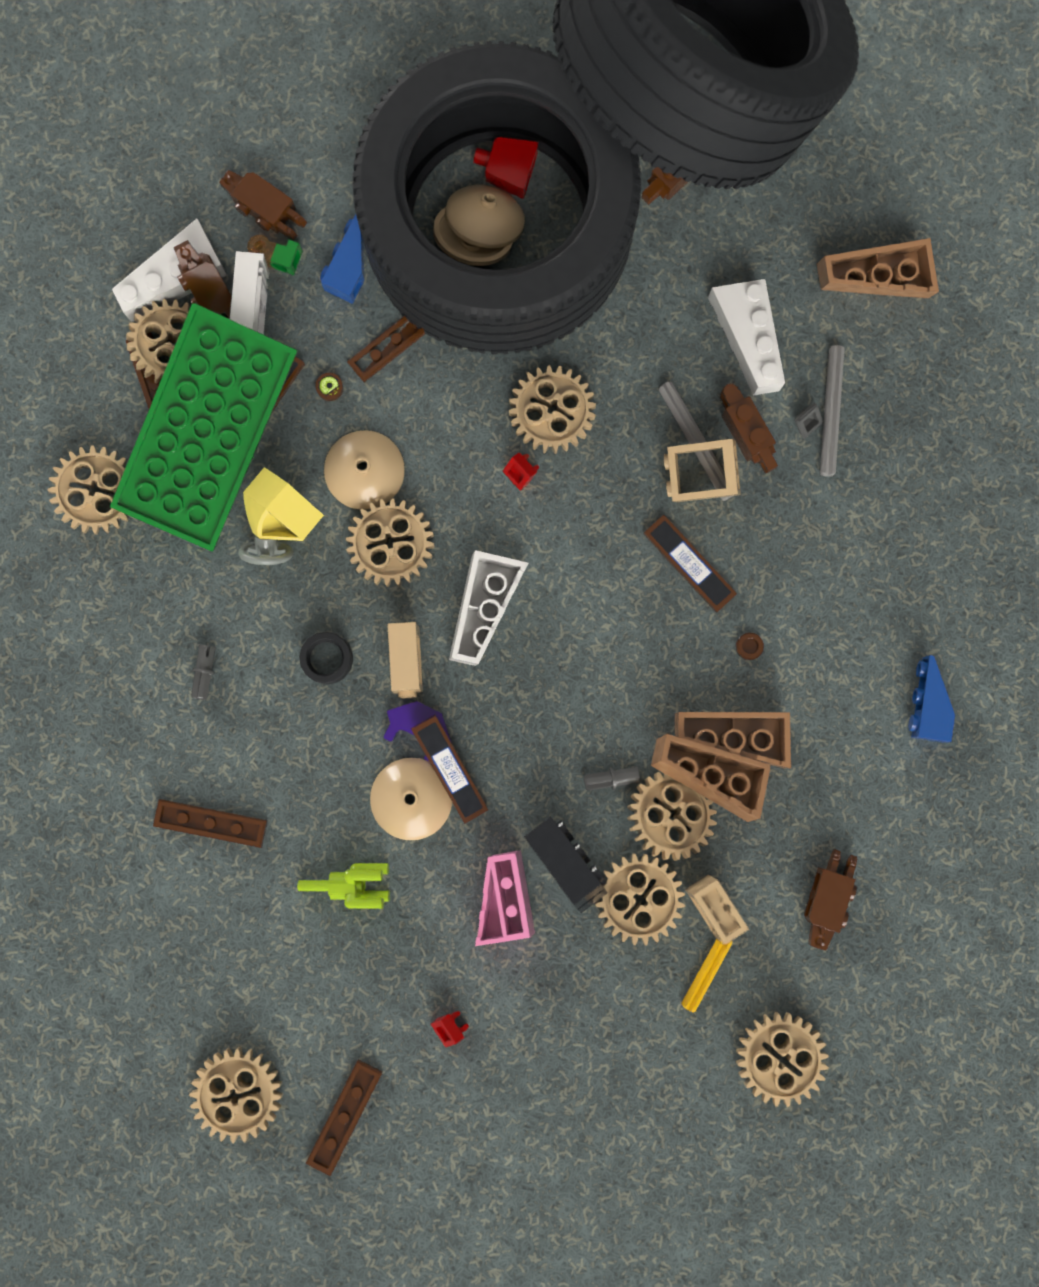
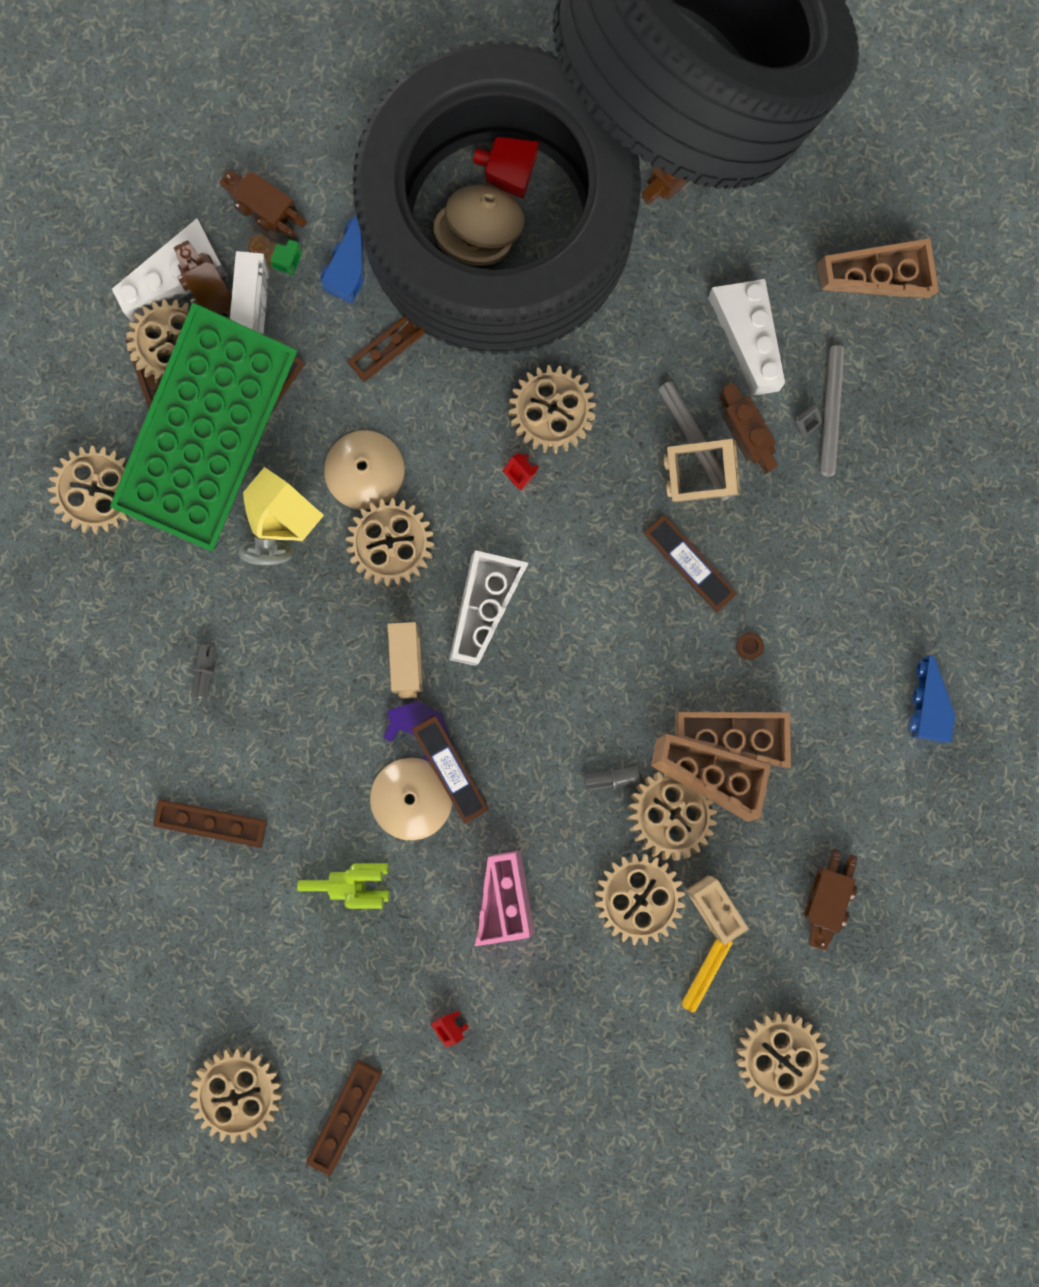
(311, 643): black tyre -> none
(329, 386): tile -> none
(567, 863): black piece -> none

